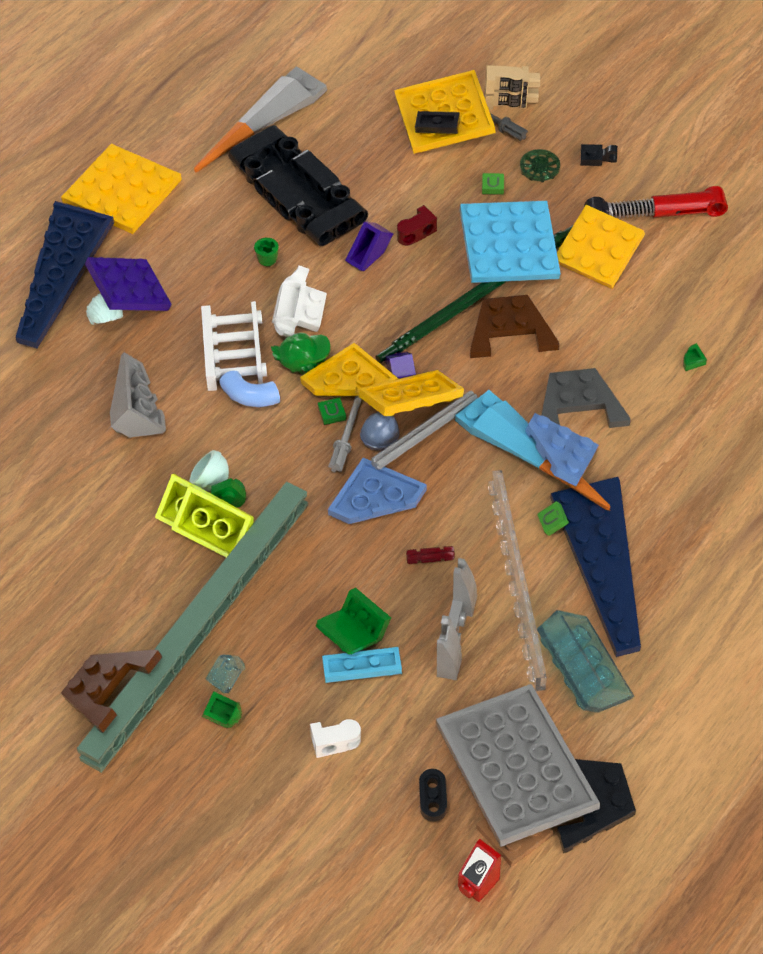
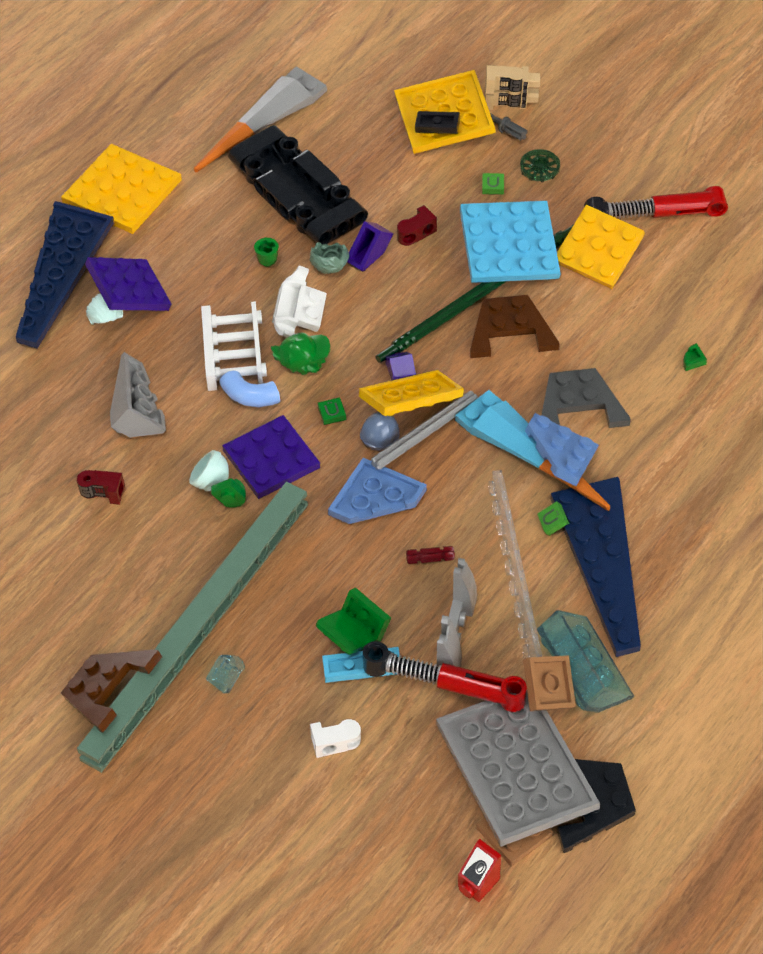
(101, 484): none -> dark red leg
(202, 516): neon yellow slope -> none
(222, 711): green plate -> none
(271, 456): none -> dark purple plate
(329, 257): none -> sand green hair
(342, 447): light grey piece -> none
(346, 373): yellow plate -> none
(434, 796): black plate -> none
(447, 677): none -> piece
(549, 683): none -> medium nougat plate
(594, 154): black plate -> none

